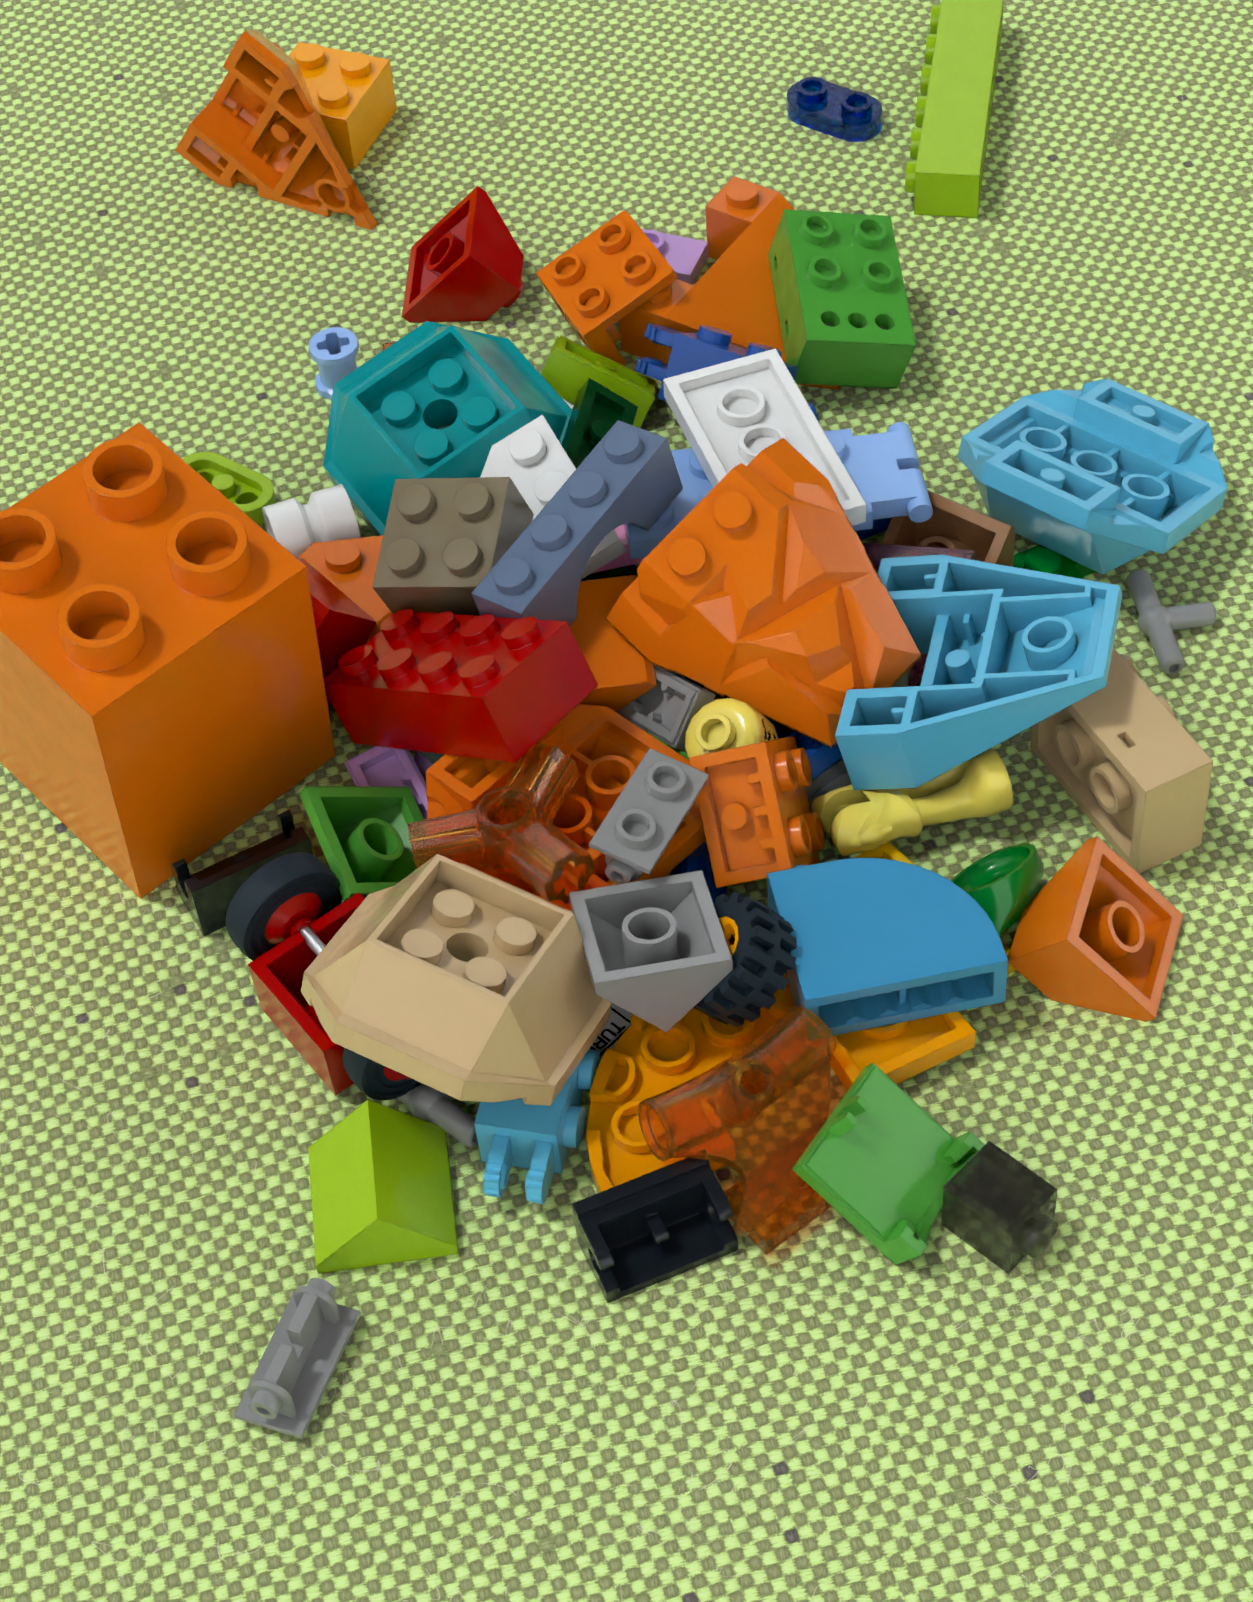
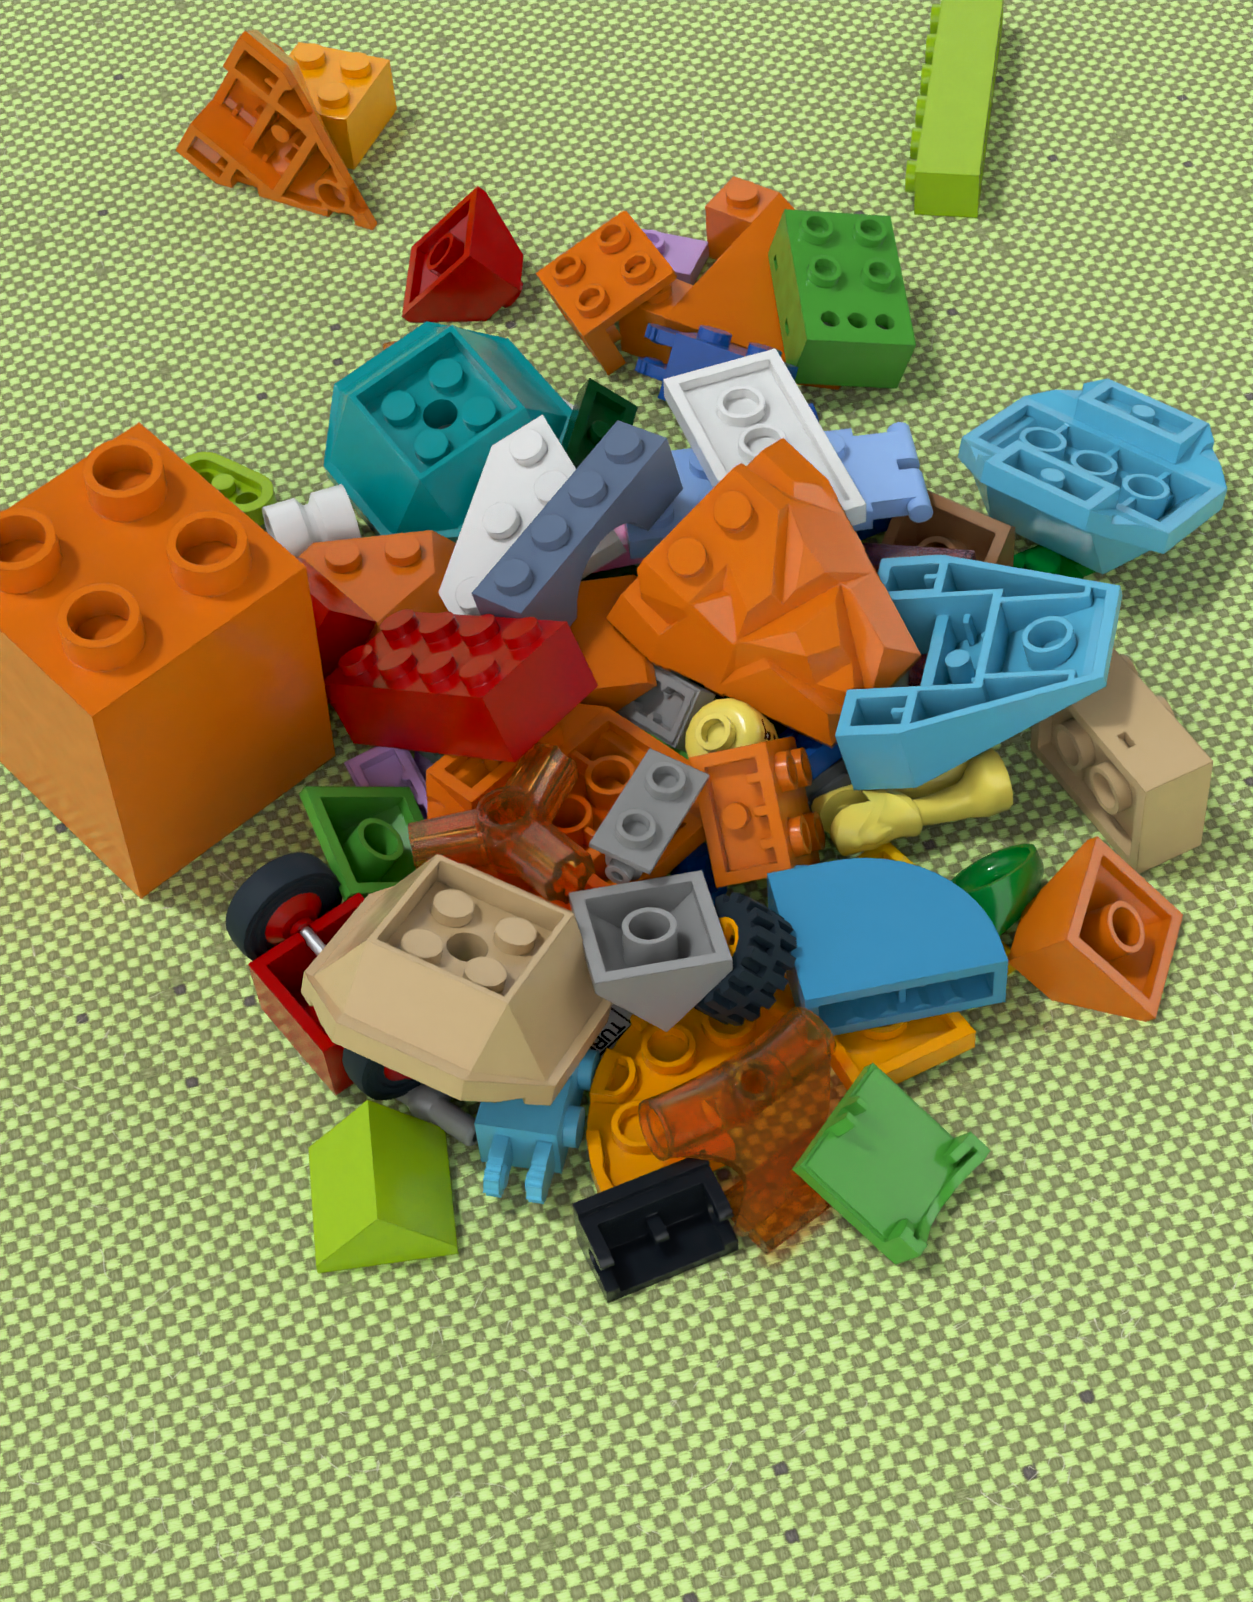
(212, 889): black hinge -> none
(298, 1360): light grey hinge -> none
(335, 353): light blue bush -> none
(446, 540): dark tan brick -> none
(573, 364): lime slope -> none
(834, 110): clear blue plate -> none
(1000, 1208): clear smoke brick -> none
(1161, 621): light grey piece -> none

